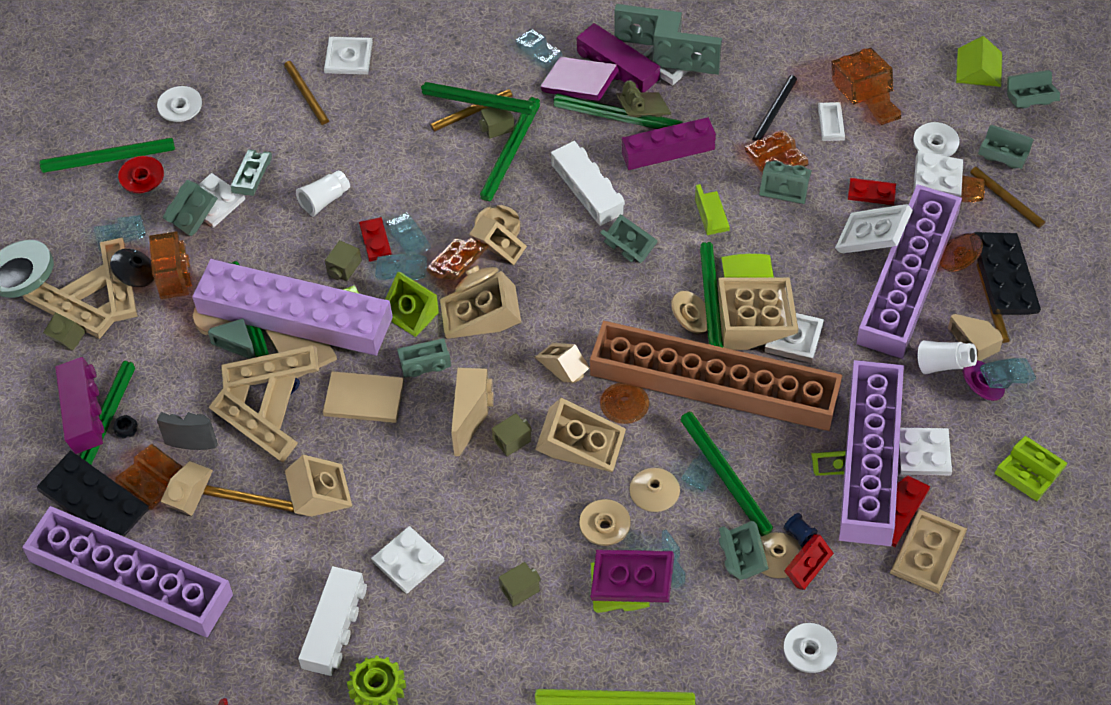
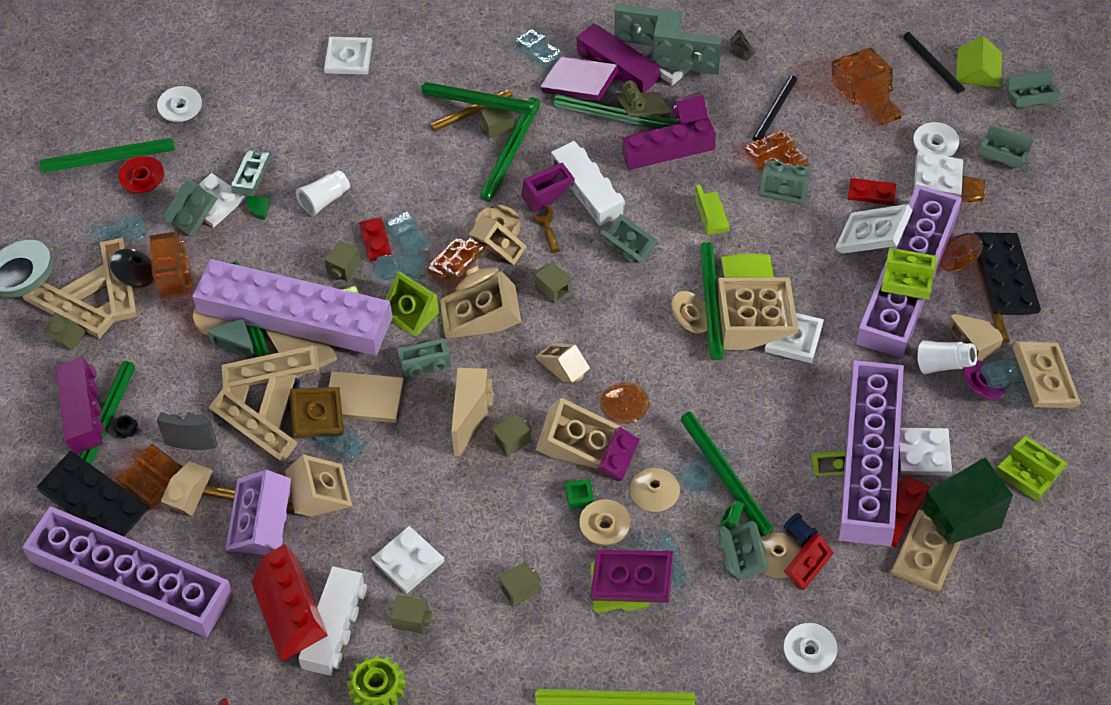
(258, 206): none -> green tile
(258, 513): none -> lavender slope
(287, 603): none -> red slope
(306, 92): pearl gold bar -> none
(316, 412): none -> pearl gold tile
(346, 446): none -> clear light blue slope
(410, 614): none -> olive brick
(546, 186): none -> magenta slope
(549, 233): none -> pearl gold piece
(553, 282): none -> olive brick
(579, 493): none -> green plate
(618, 454): none -> magenta plate
(690, 108): none -> magenta slope
(716, 375): nougat brick -> none
(731, 515): none -> green tile
(740, 46): none -> clear smoke slope
(831, 121): white tile -> none
(909, 273): none -> lime slope
(933, 62): none -> black bar
(968, 503): none -> dark green slope
(1007, 197): pearl gold bar -> none
(1046, 375): none -> tan tile

